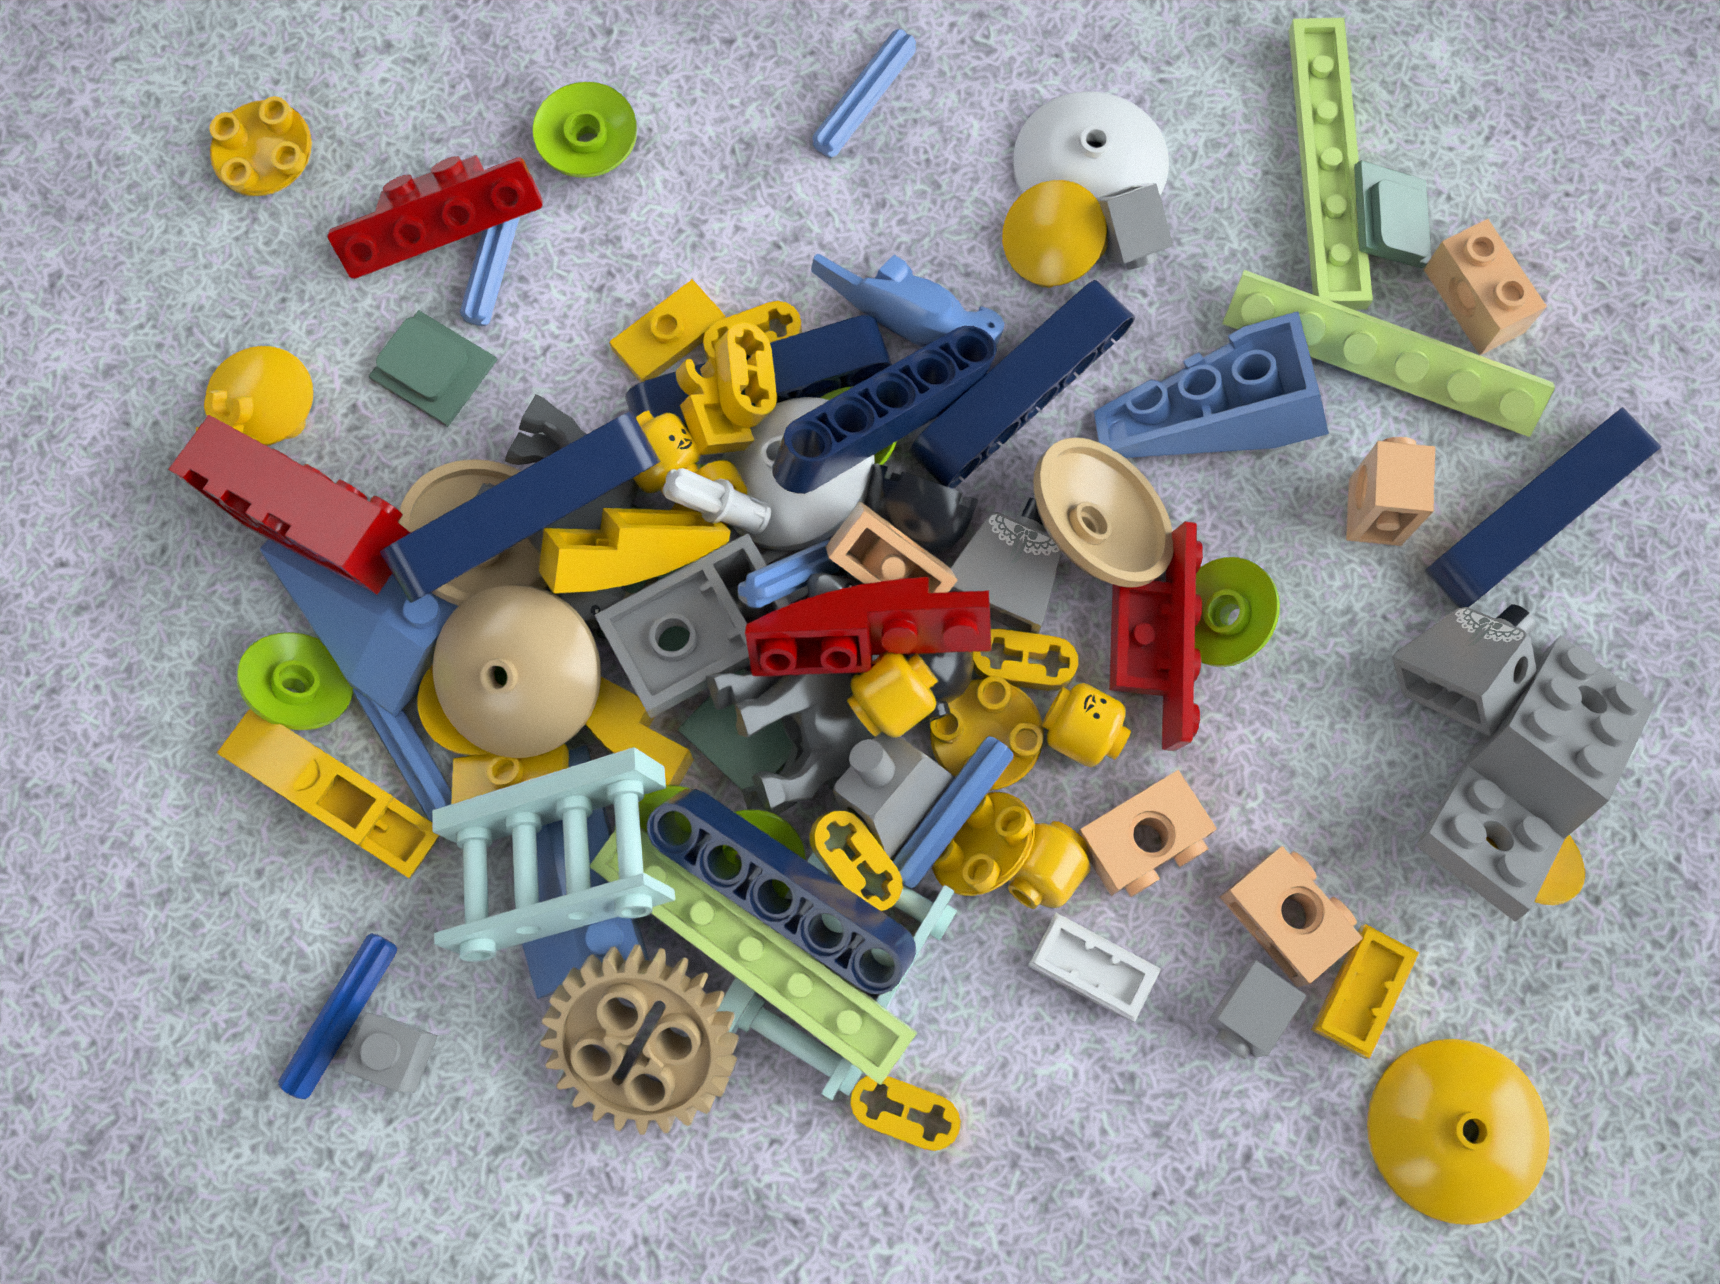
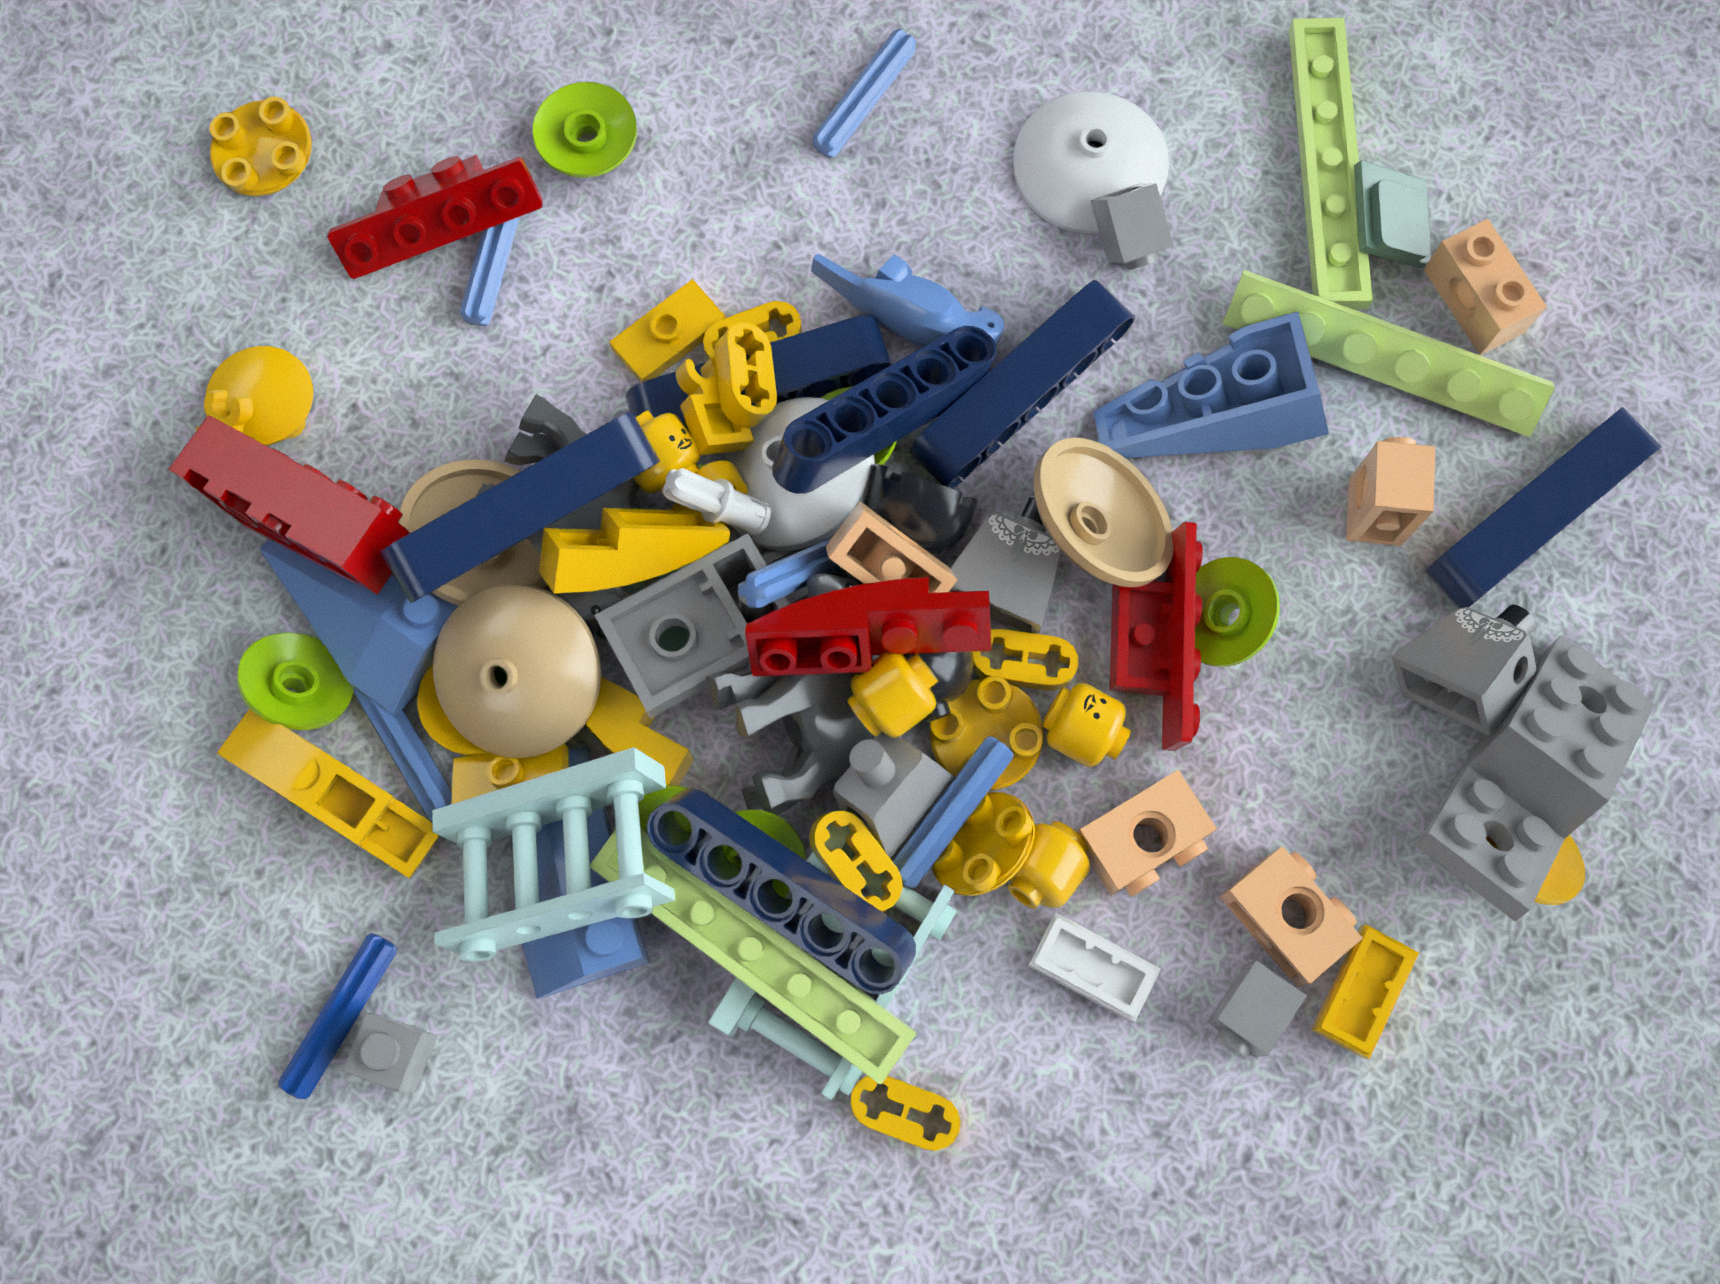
(431, 367): sand green piece -> none
(589, 1013): tan gear -> none
(734, 755): sand green piece -> none
(1054, 233): yellow dish -> none
(1420, 1140): yellow dish -> none

